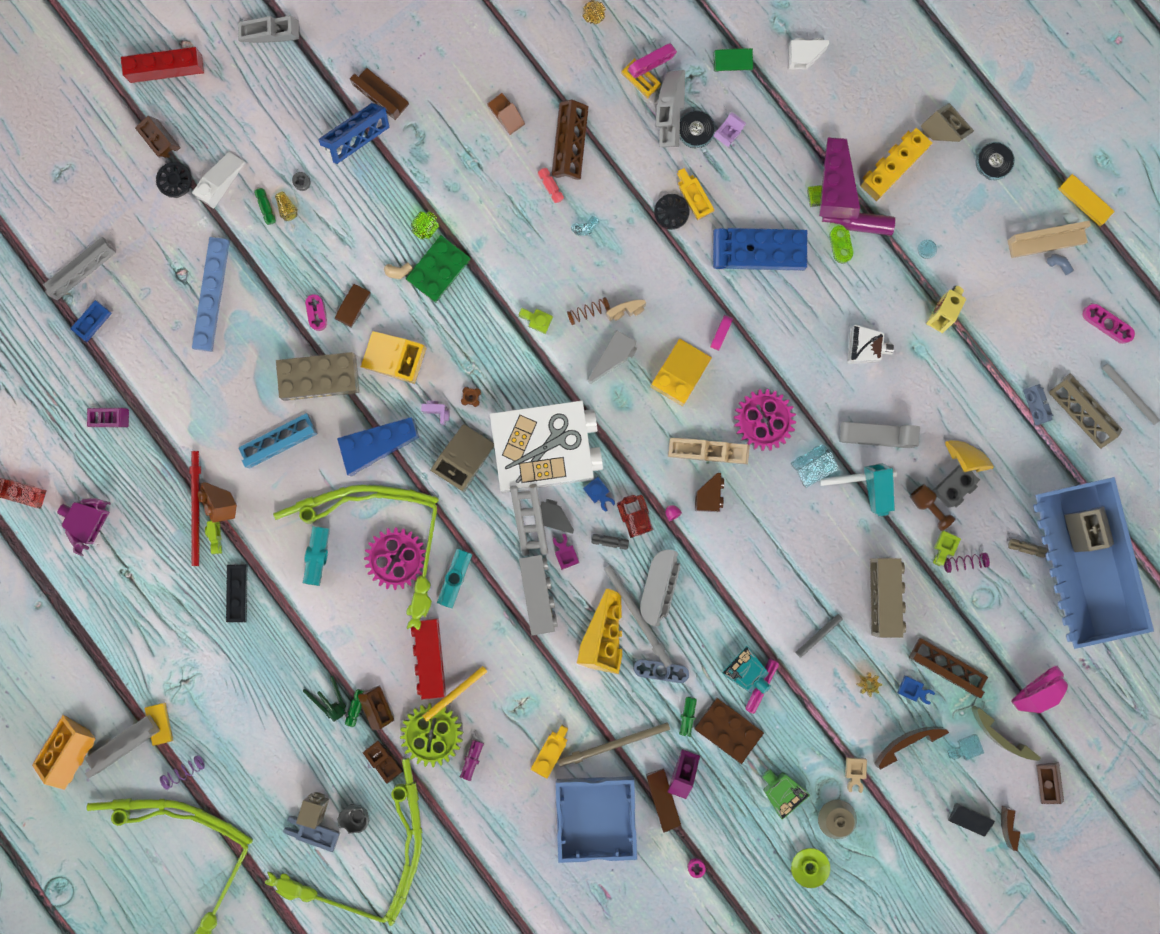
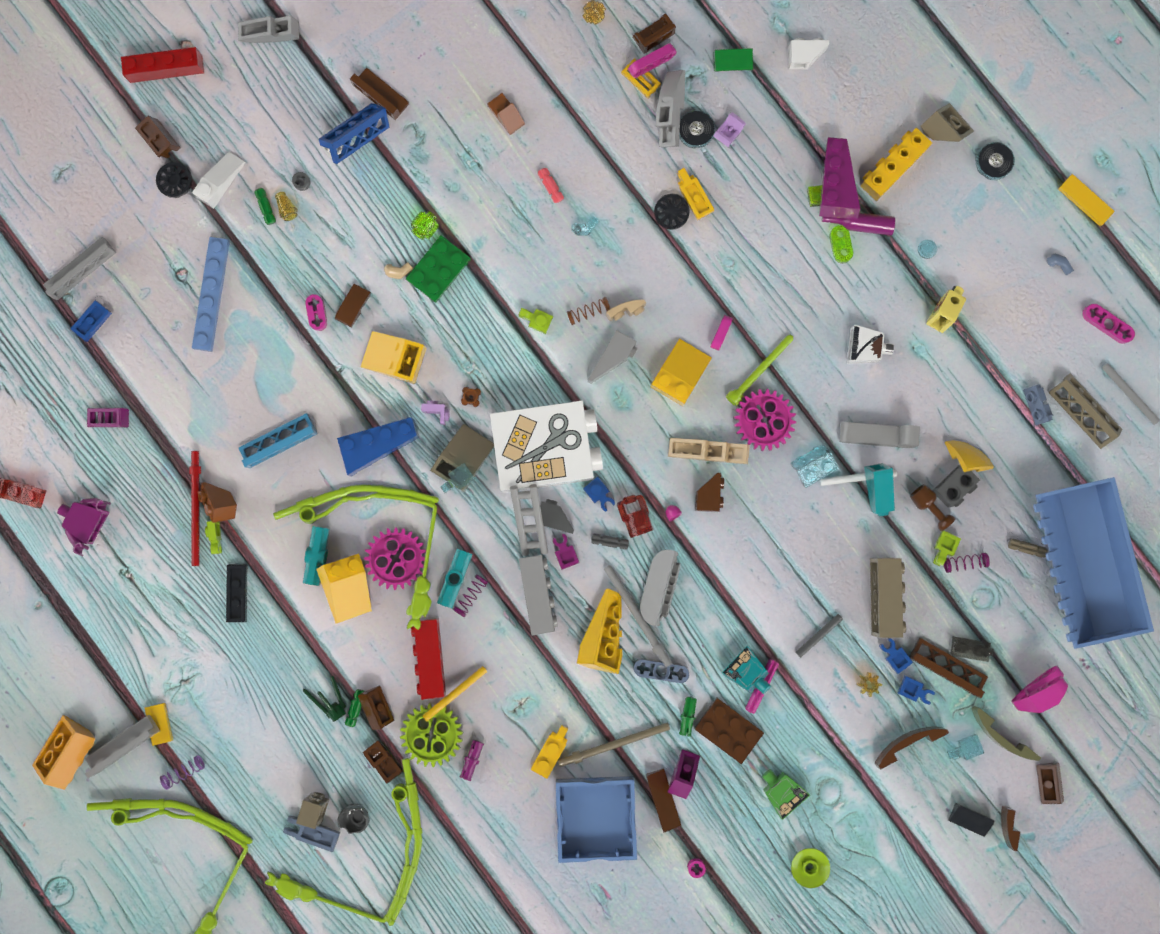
(317, 376): dark tan brick -> none
(345, 588): none -> yellow slope
(459, 477): none -> clear light blue plate
(461, 612): none -> magenta piece
(567, 138): reddish brown fence -> none
(655, 34): none -> reddish brown hinge
(735, 396): none -> lime piece
(771, 249): blue hinge -> none
(837, 819): dark tan cone -> none
(856, 770): tan plate -> none
(897, 657): none -> blue plate
(971, 649): none -> clear smoke hinge
(1048, 239): tan fence -> none
(1089, 530): dark tan slope -> none

